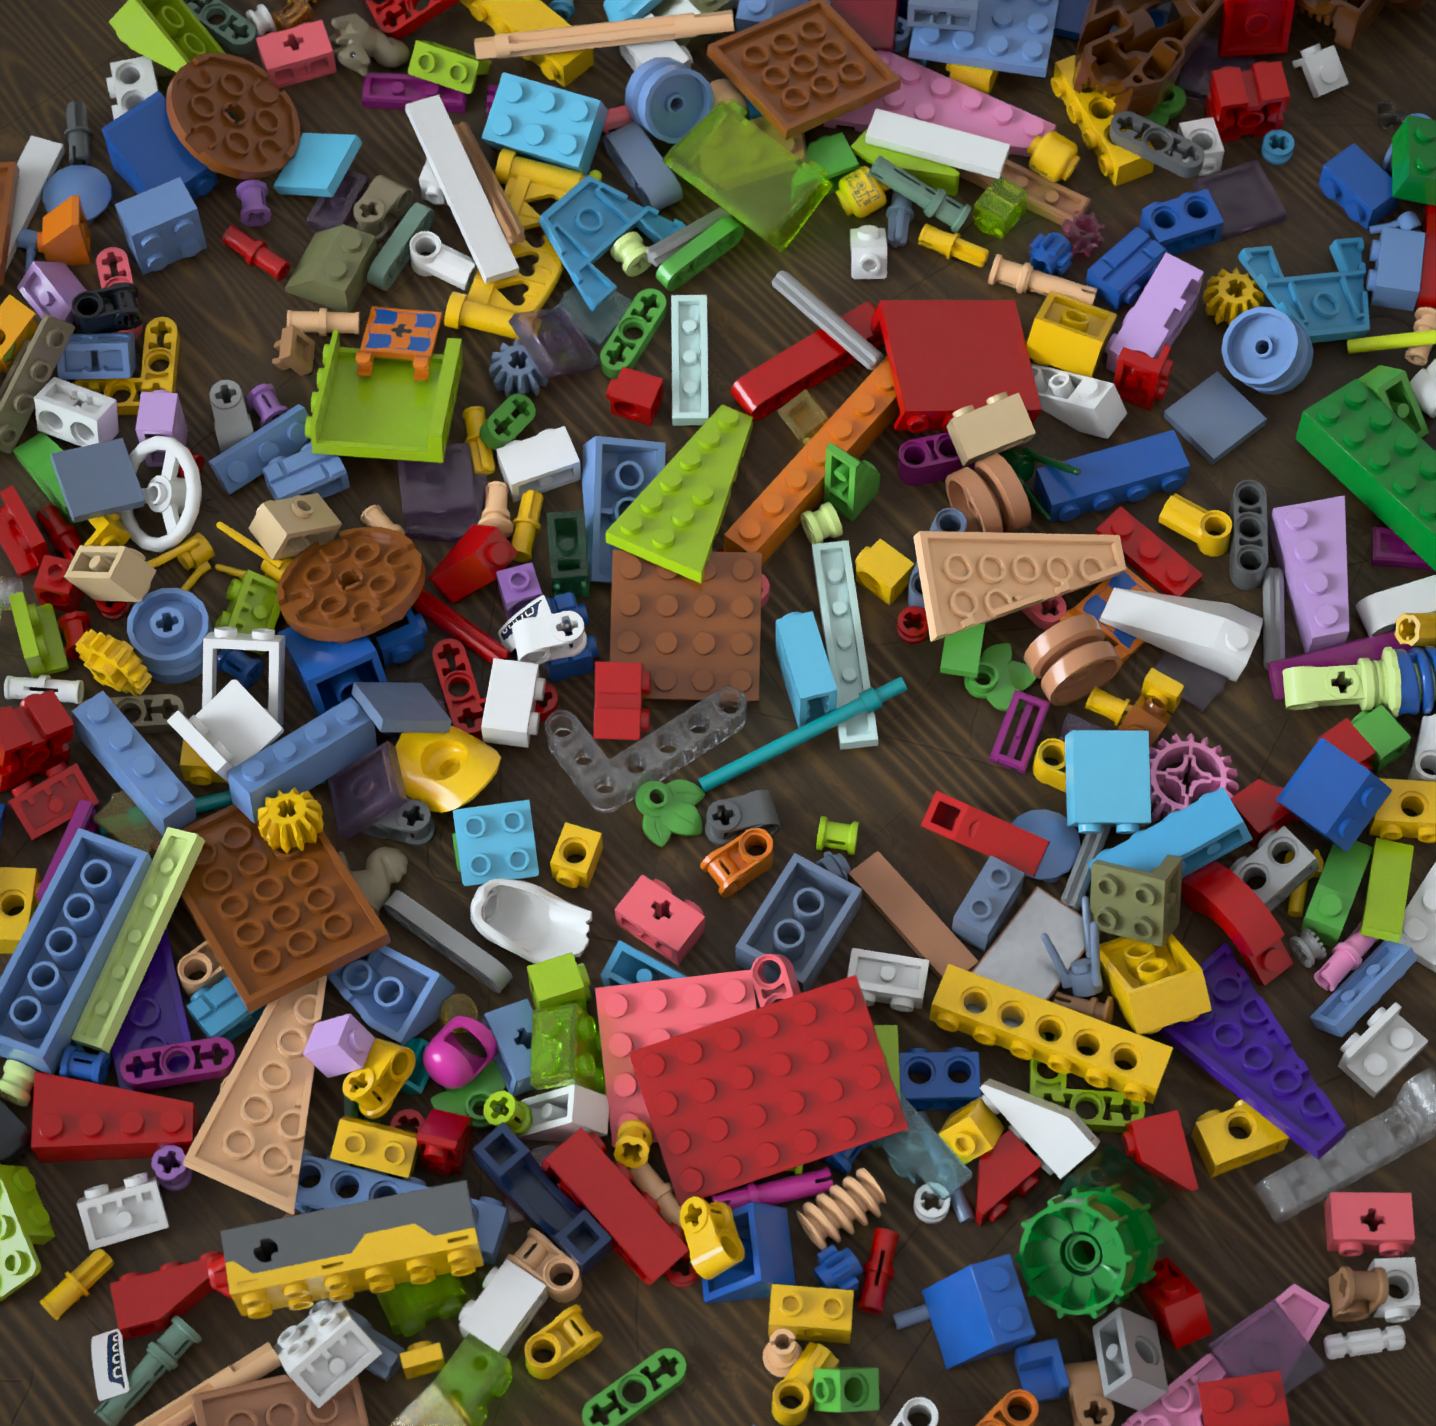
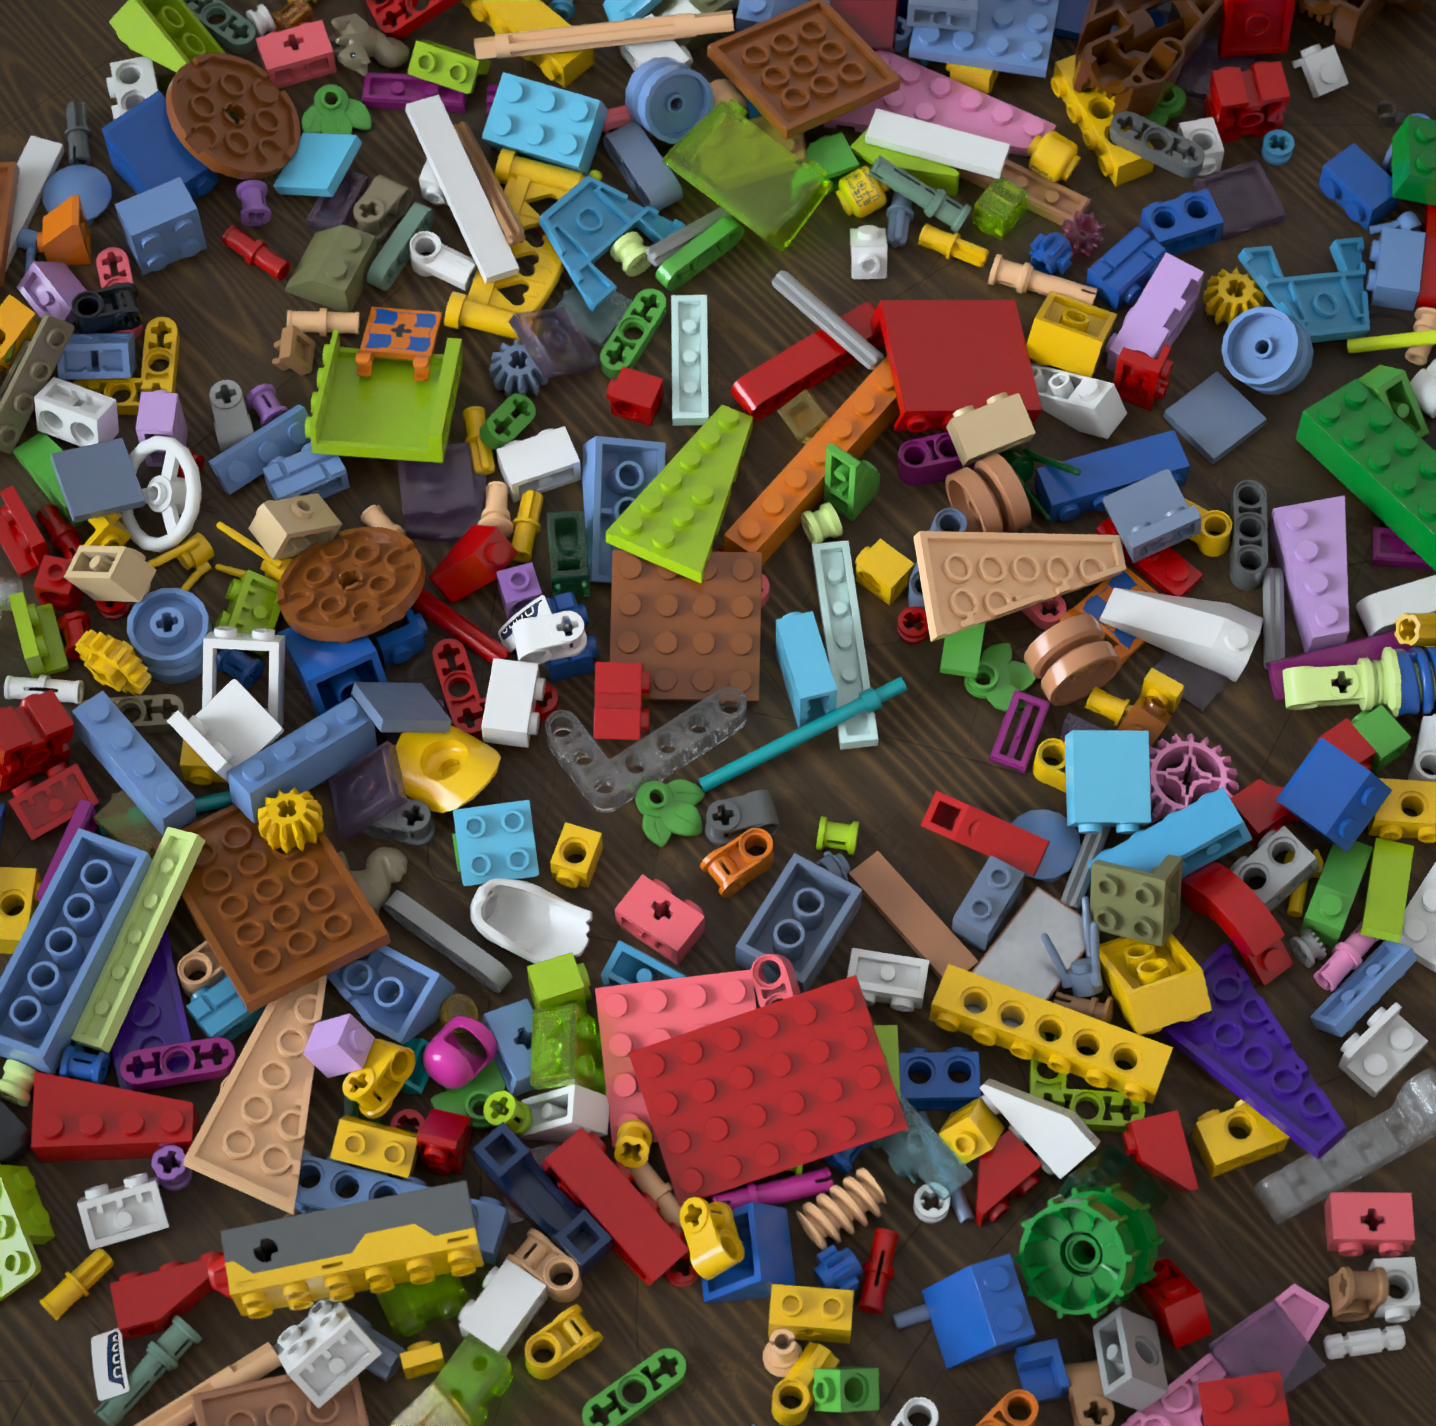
(335, 118): none -> bright green plate
(1152, 515): none -> sand blue bracket

